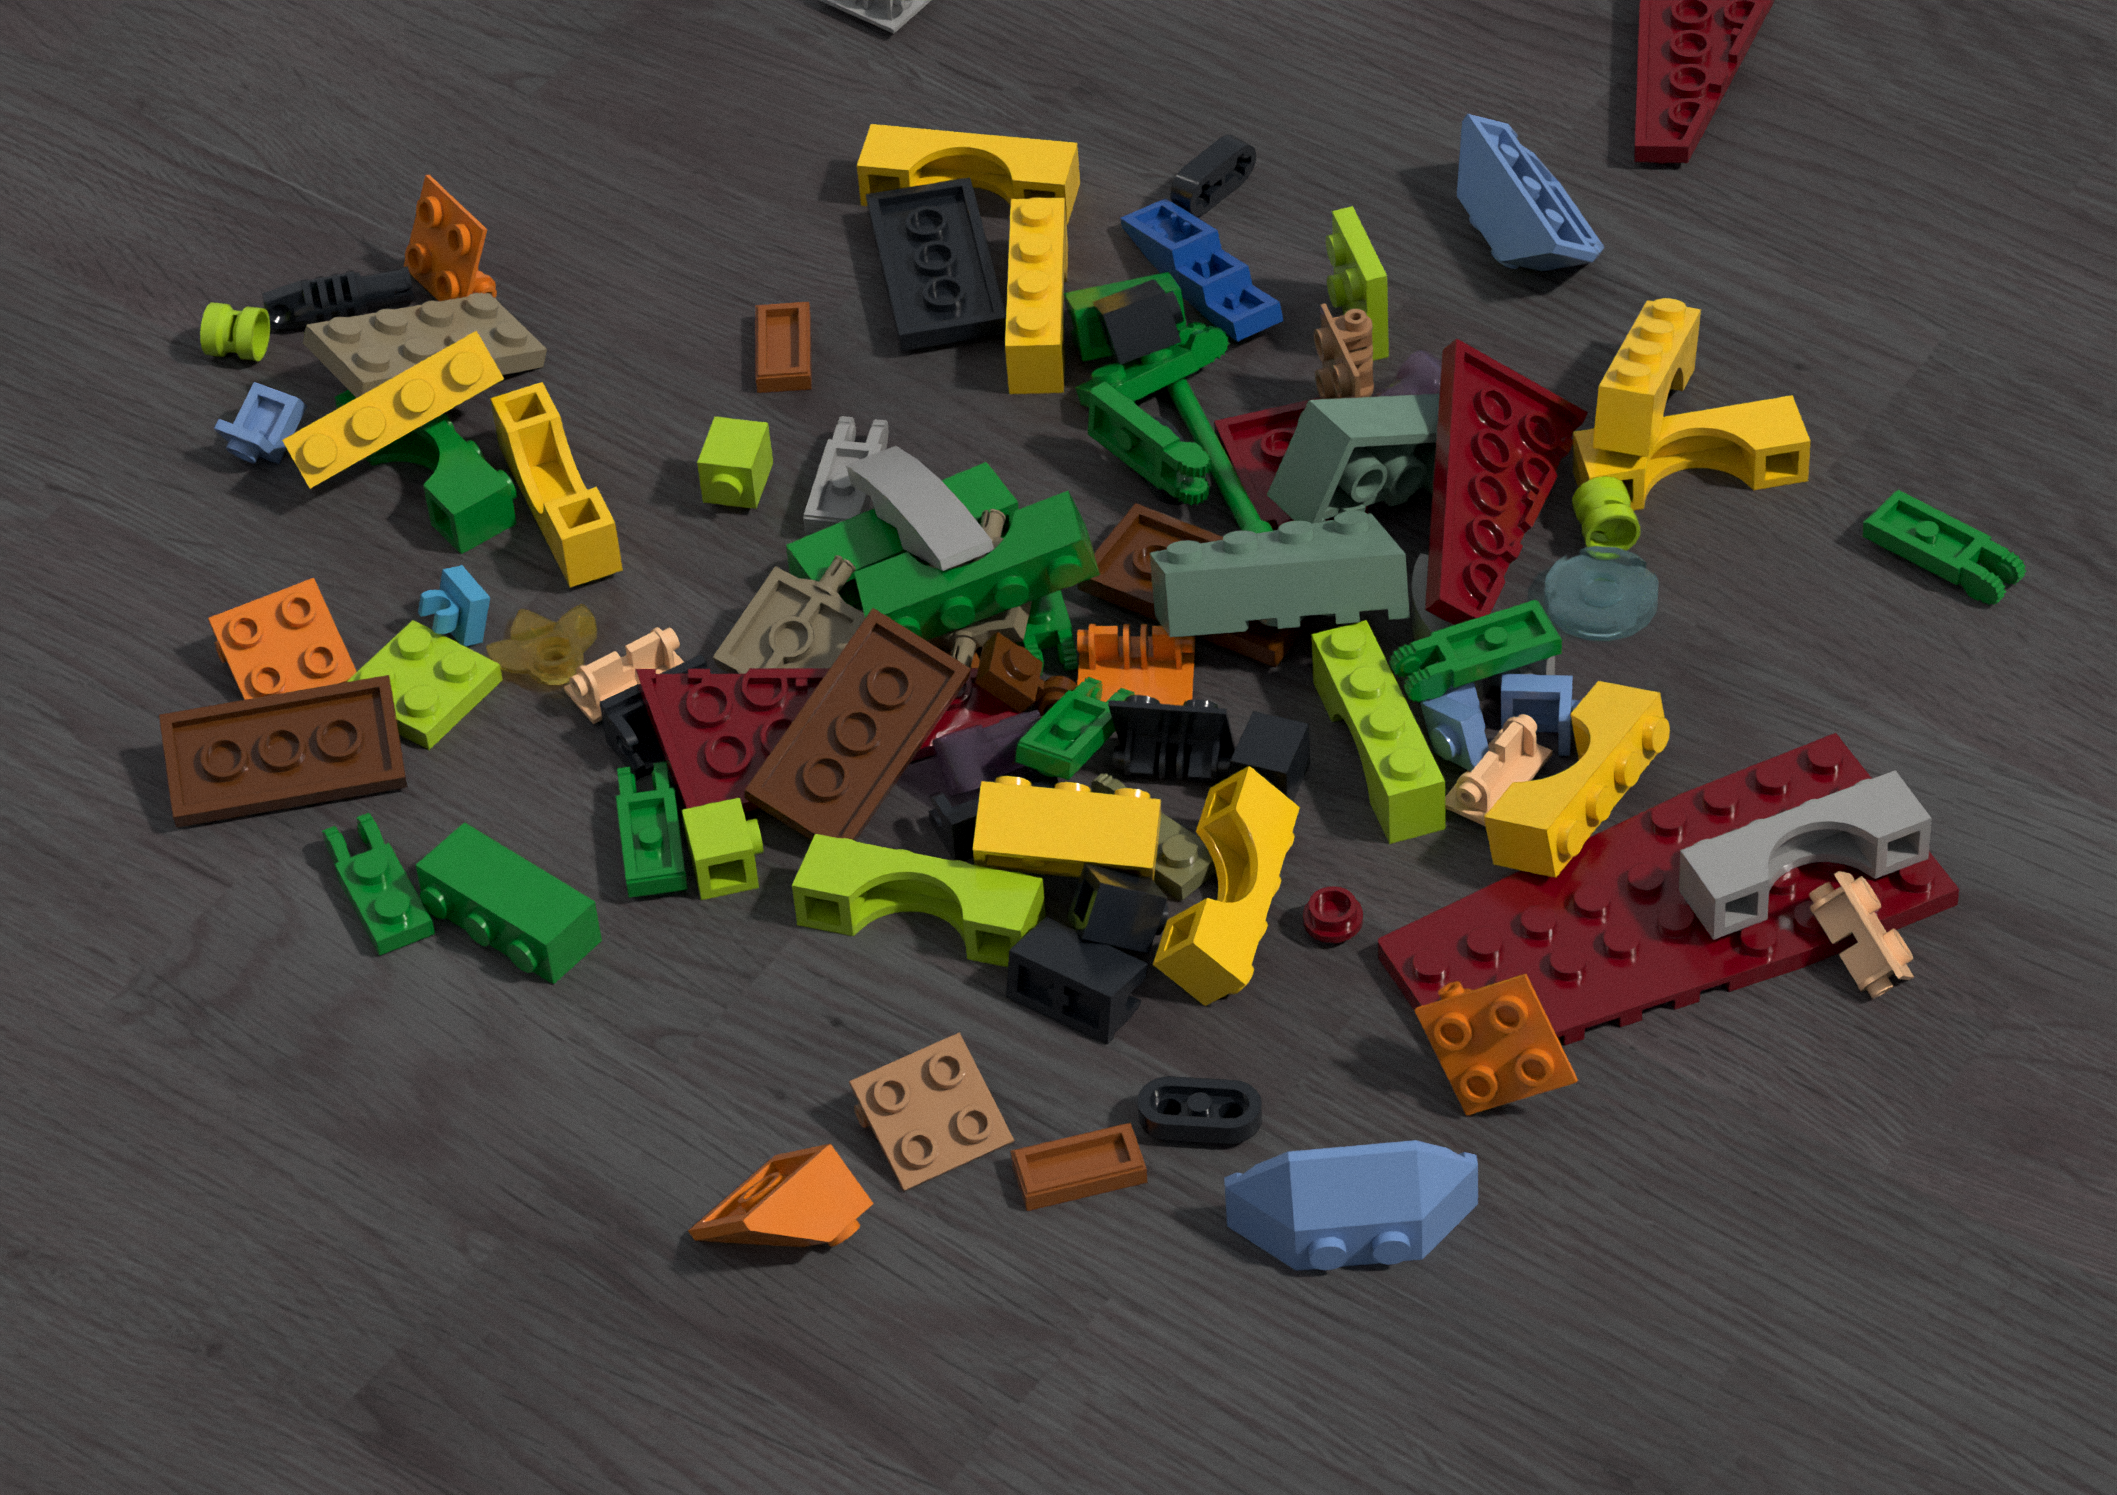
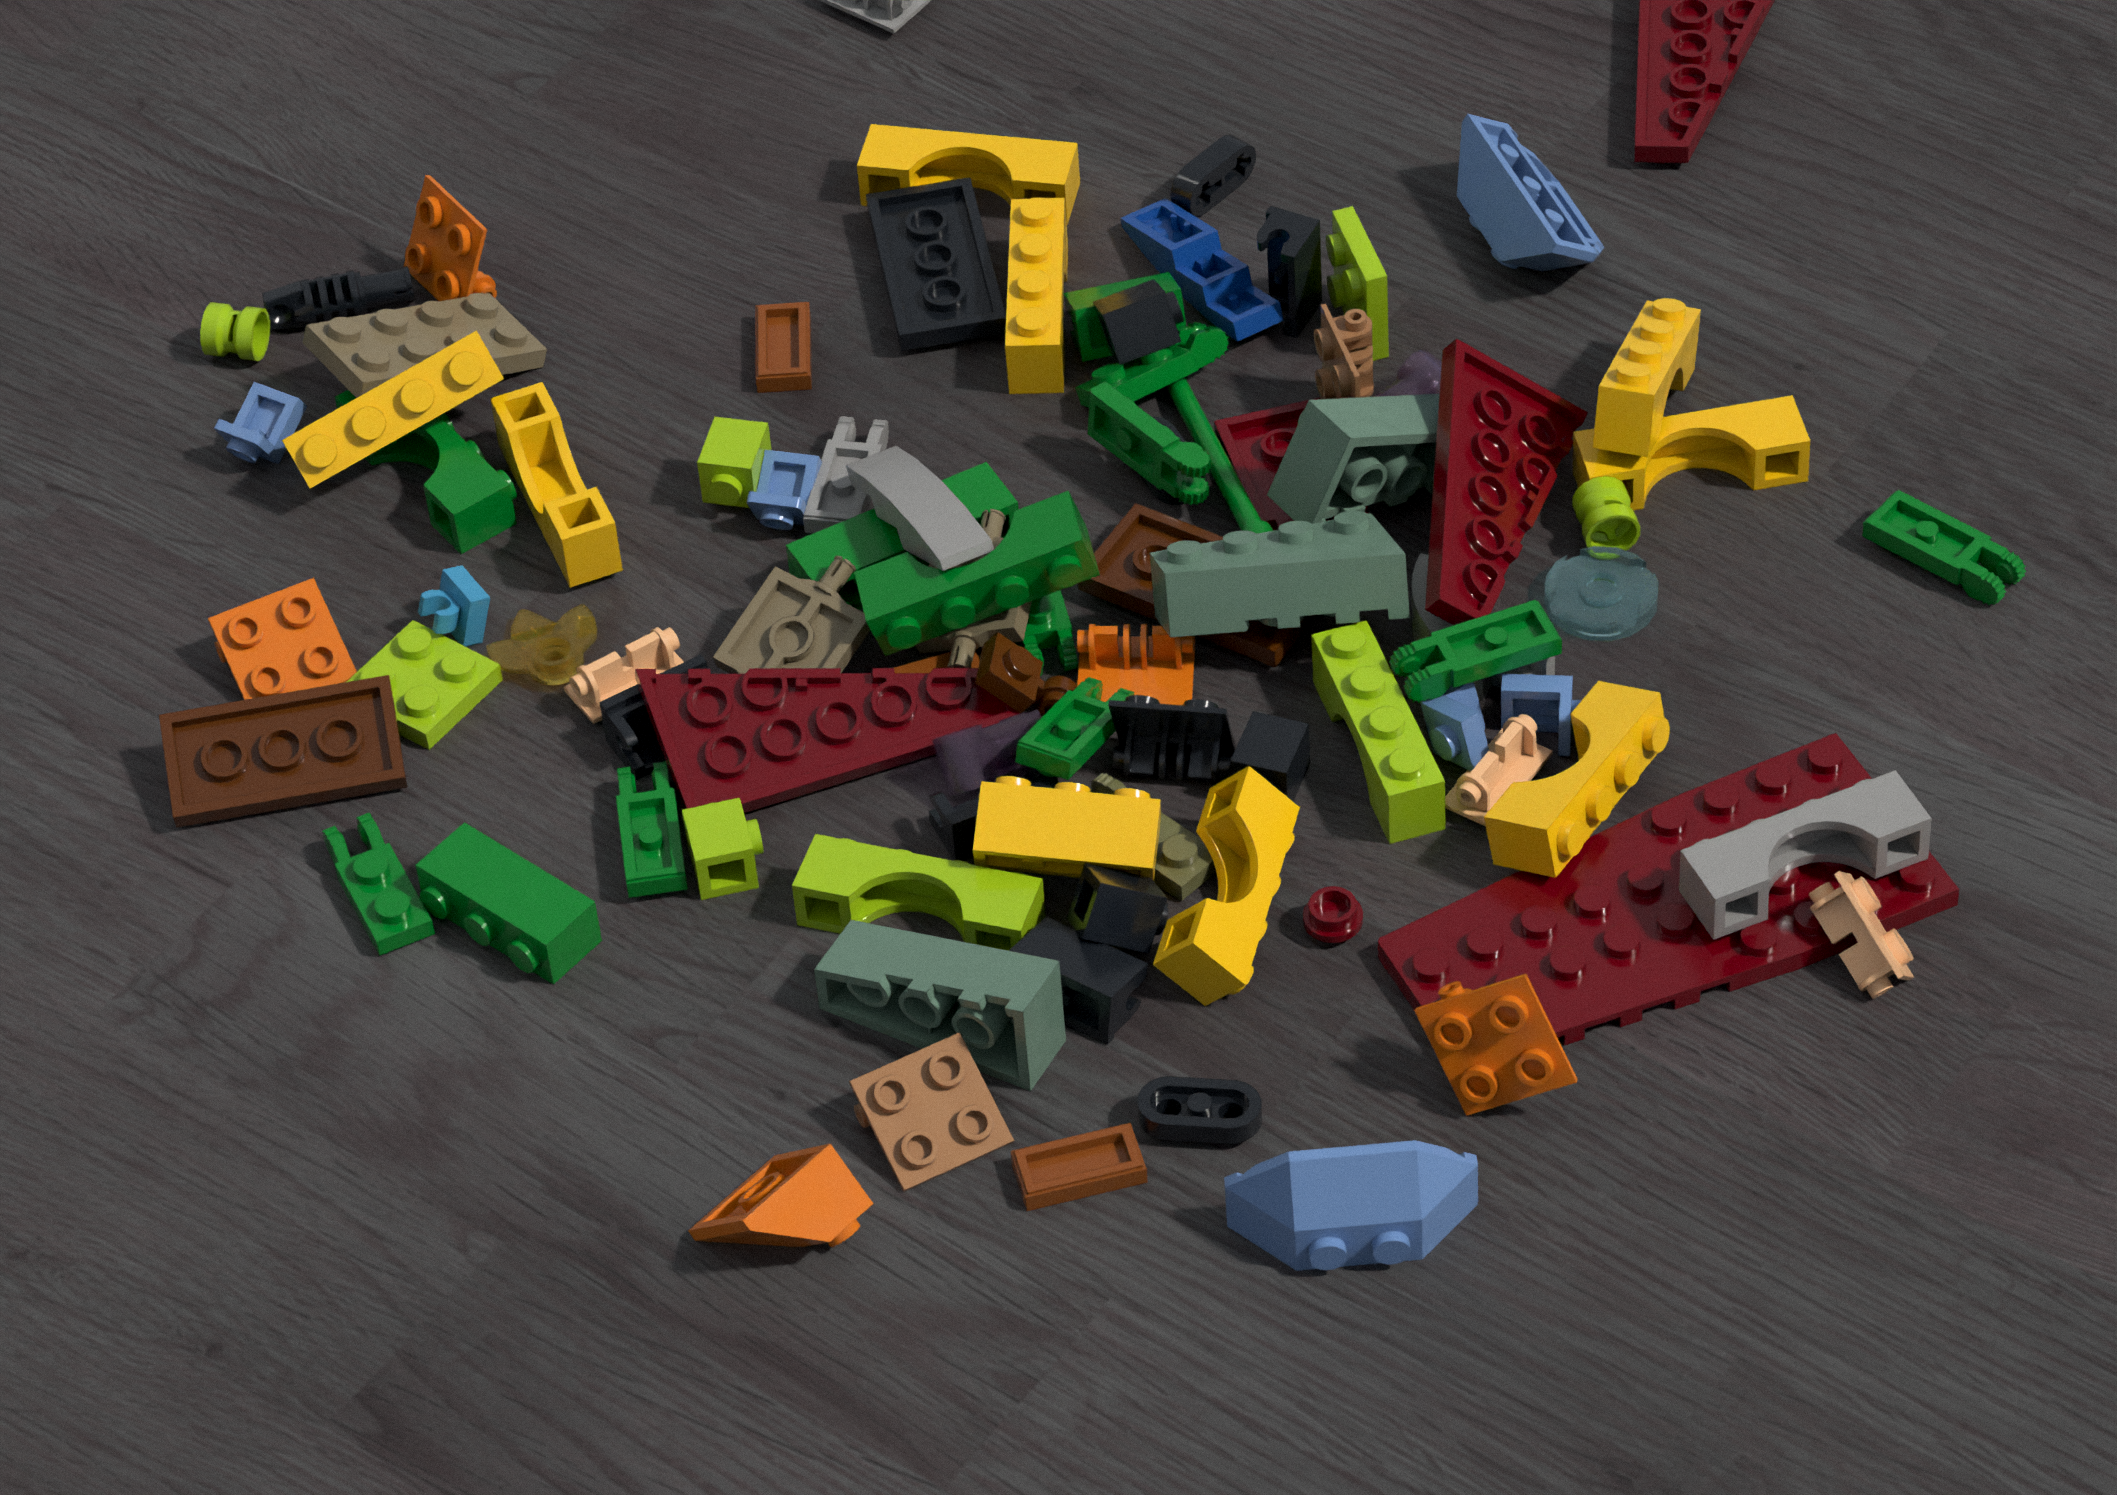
(783, 488): none -> medium blue bracket
(857, 731): reddish brown plate -> none
(938, 986): none -> sand green wedge
(1293, 265): none -> black hinge

